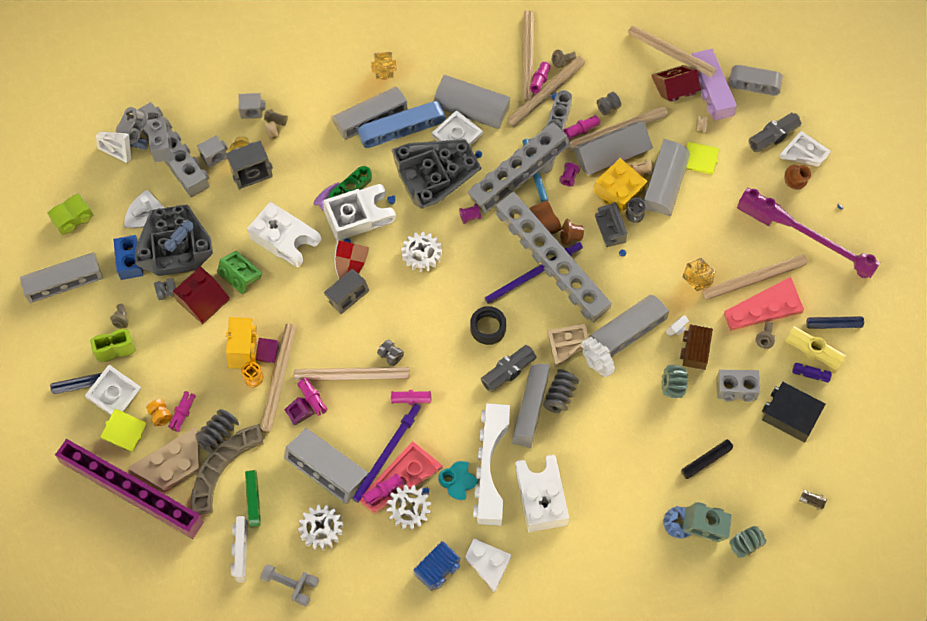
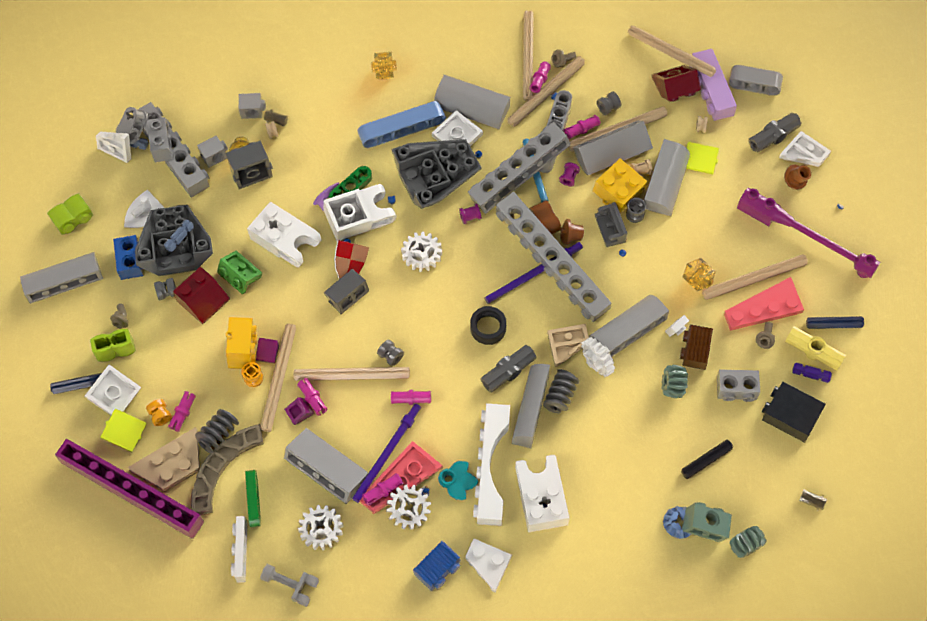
(370, 110): light grey brick -> none

